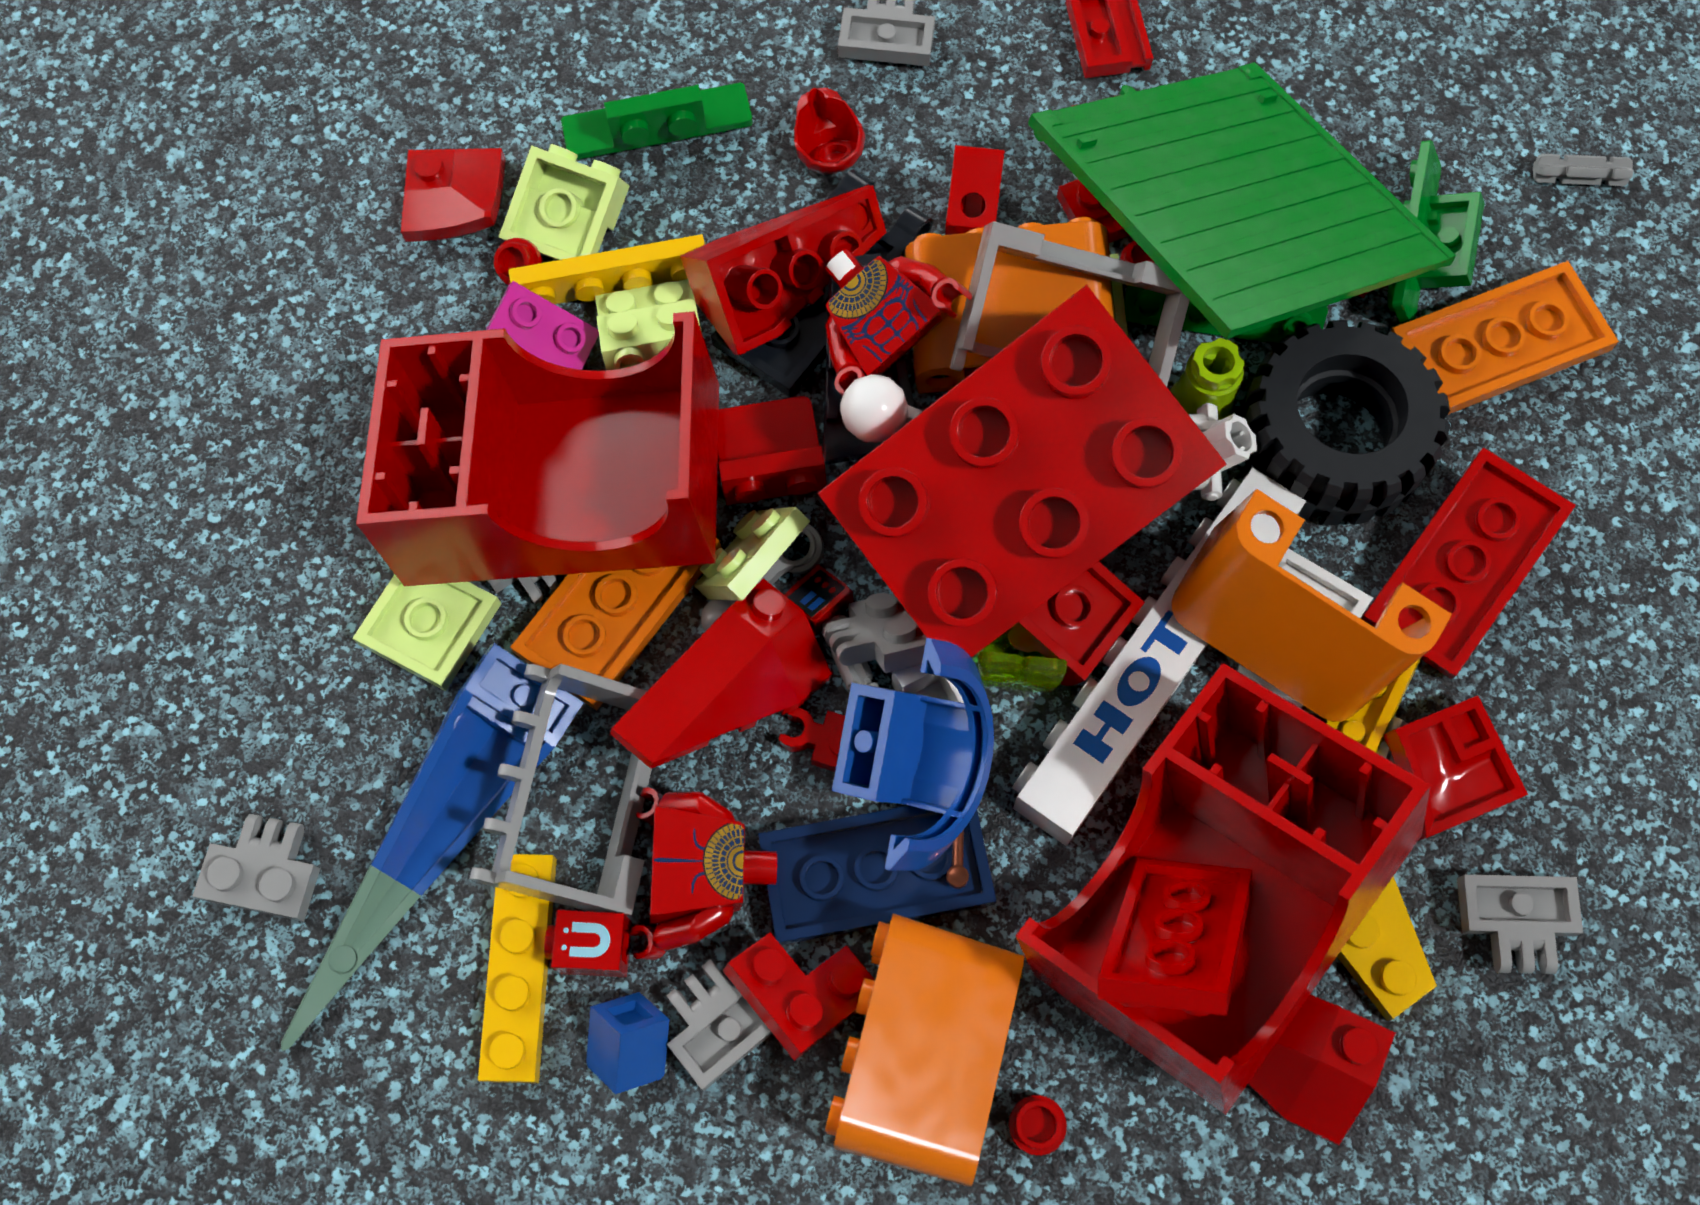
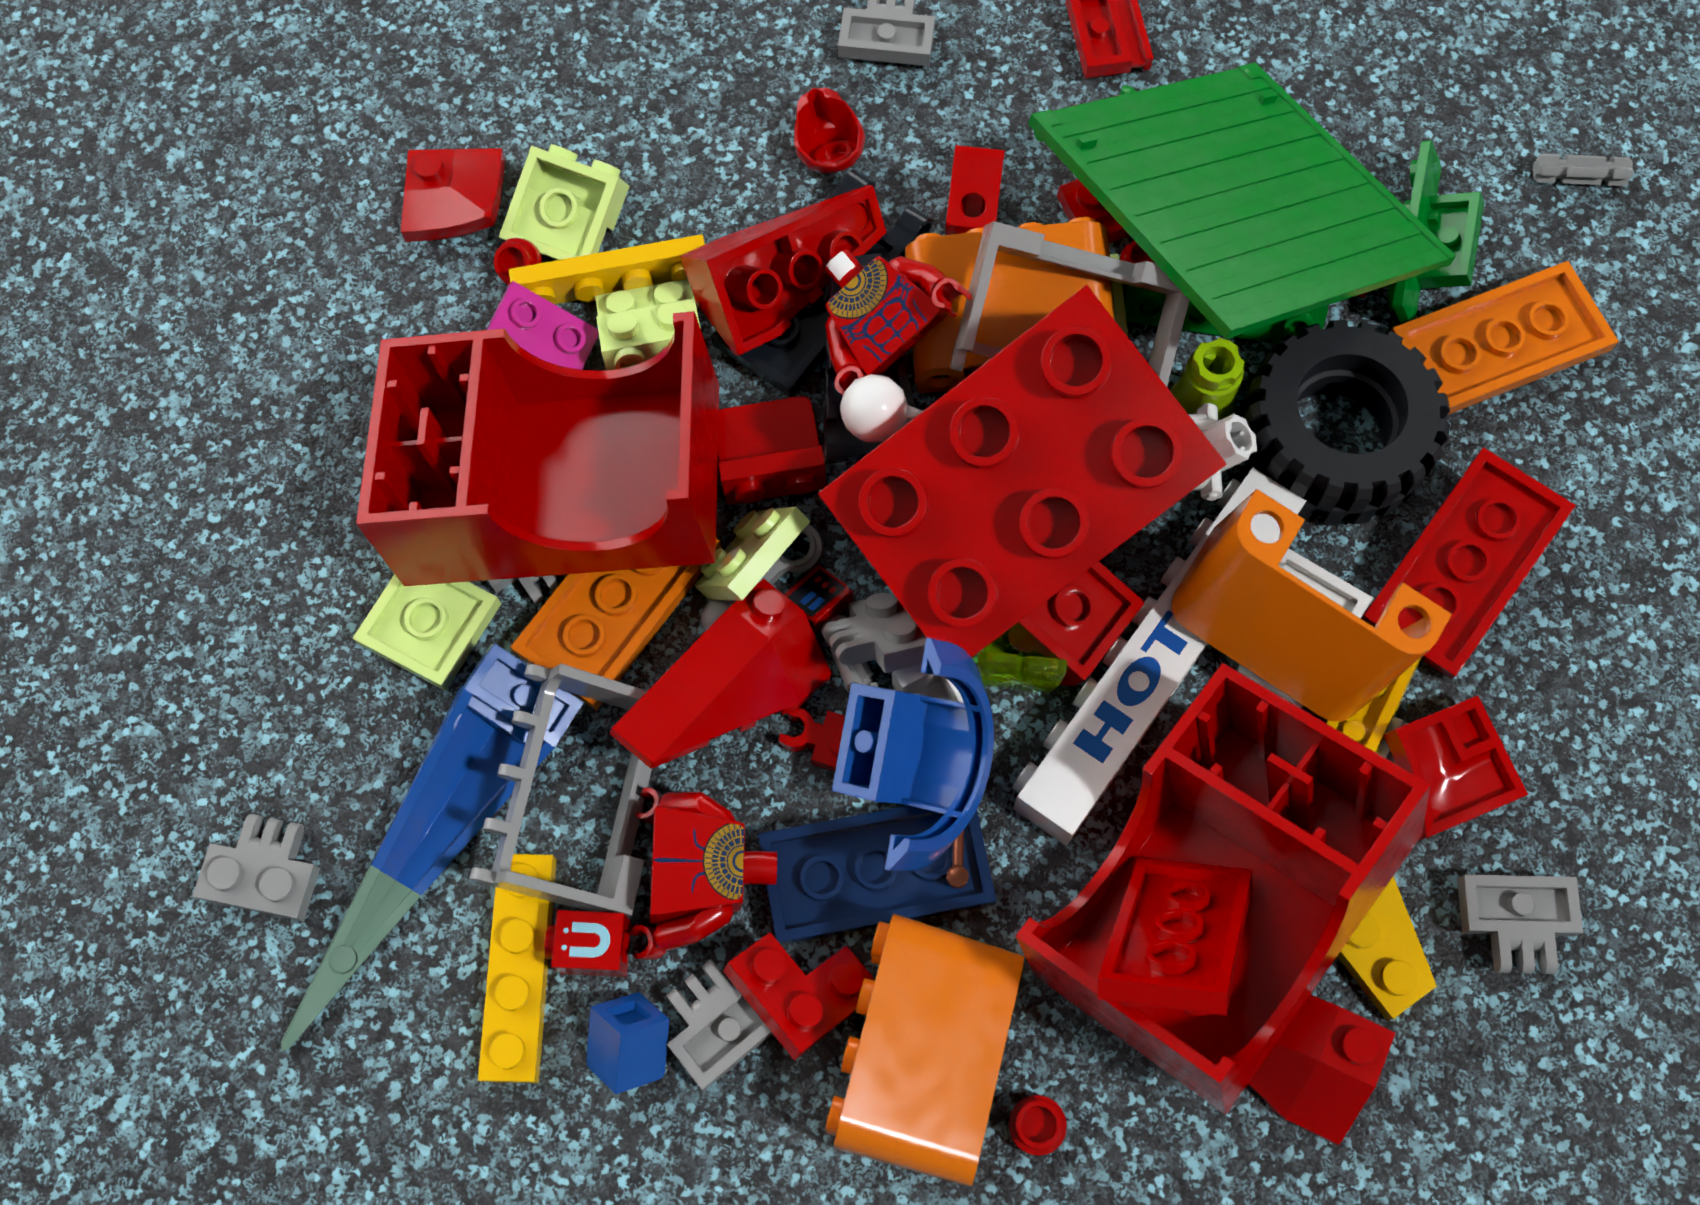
(657, 119): green bracket -> none

